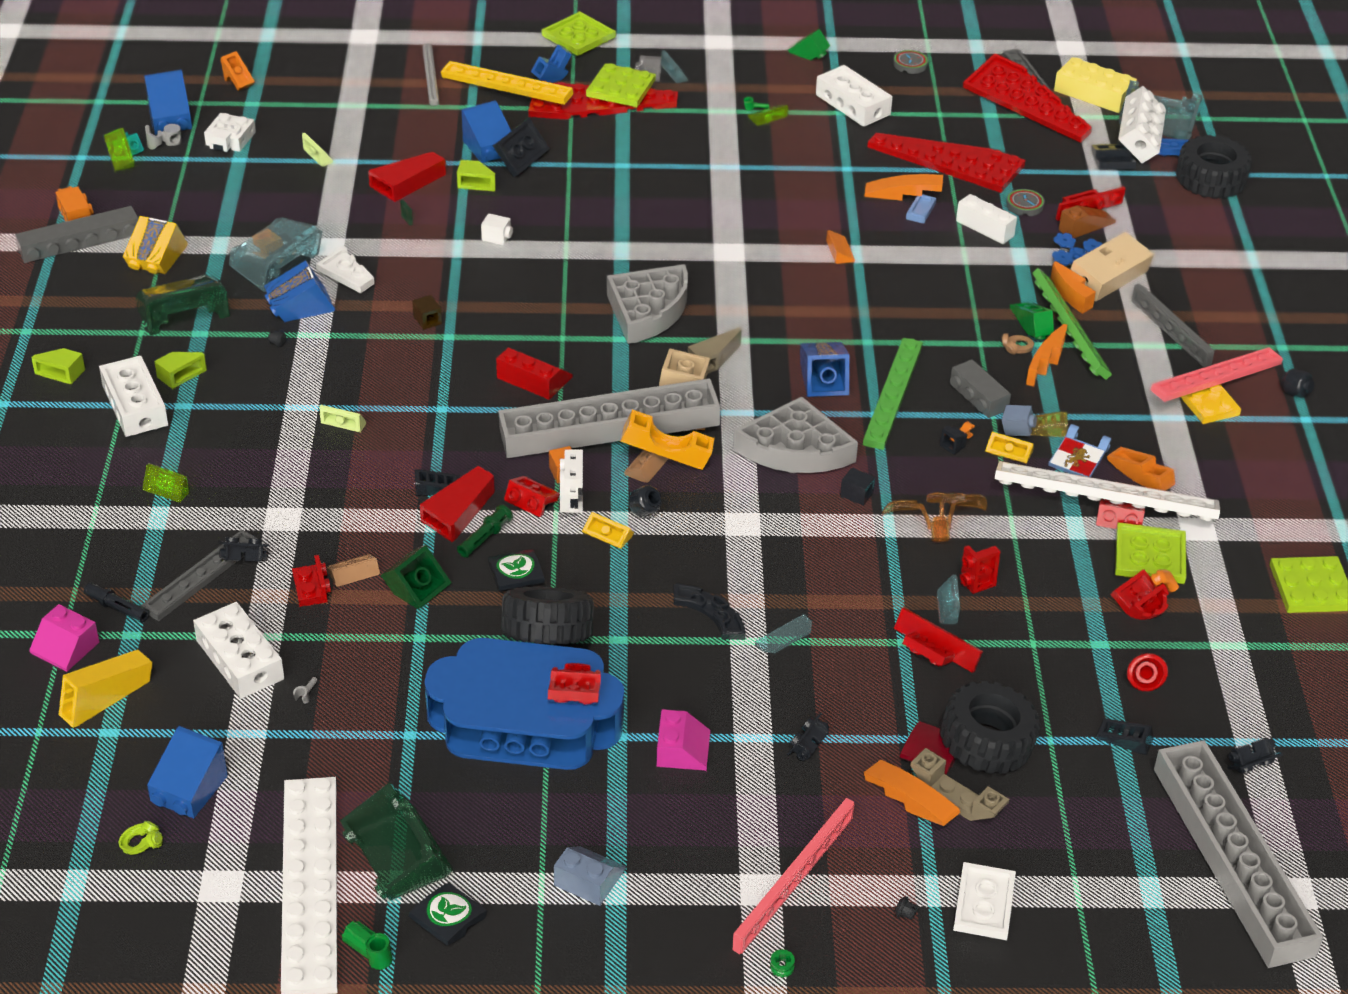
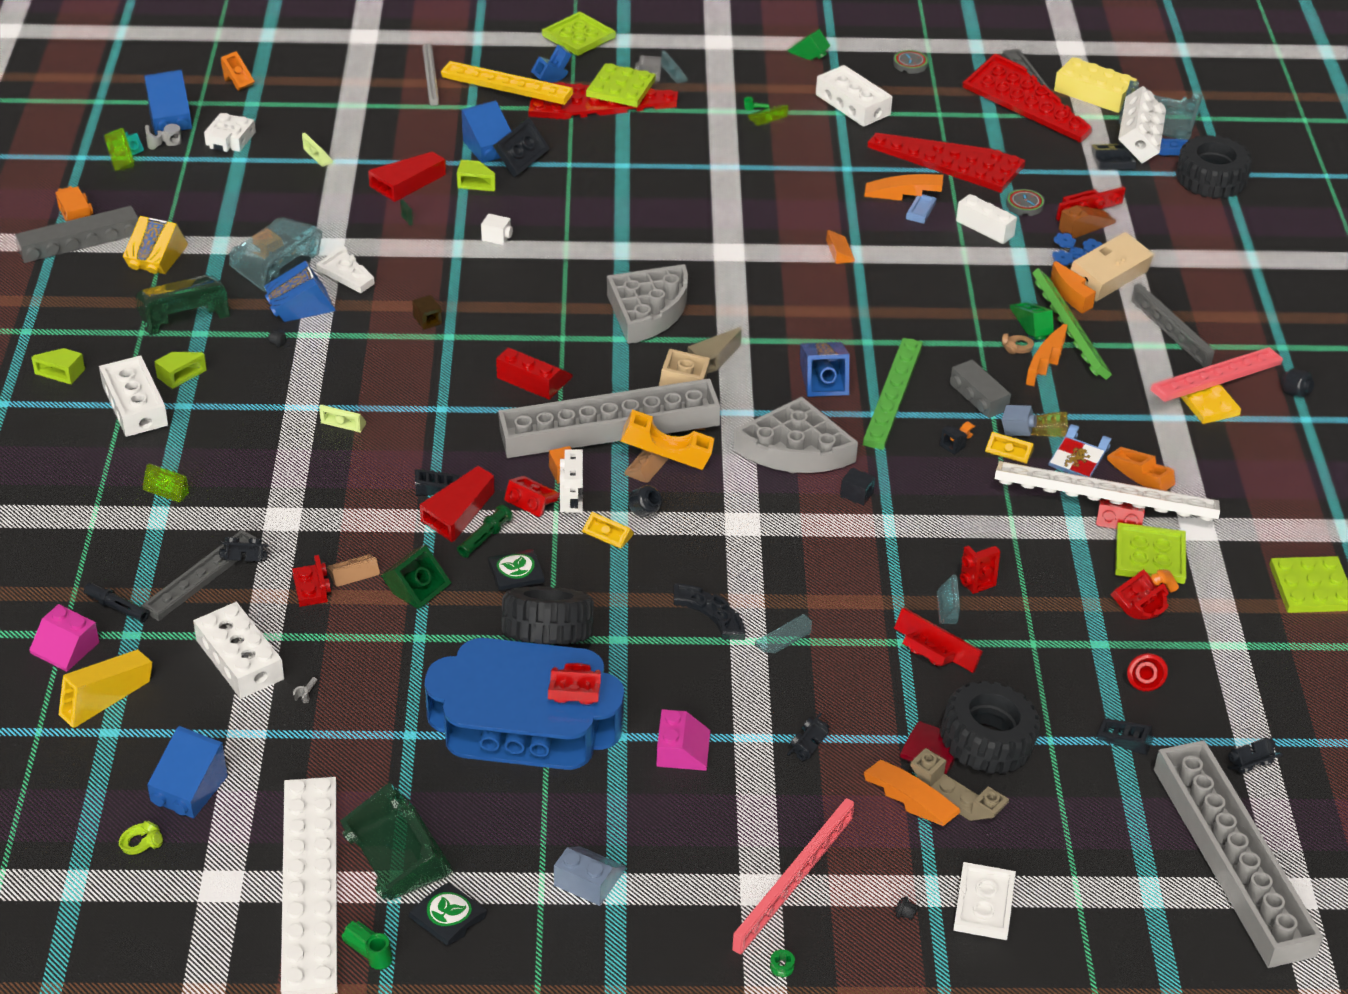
(940, 525): clear orange plant -> none

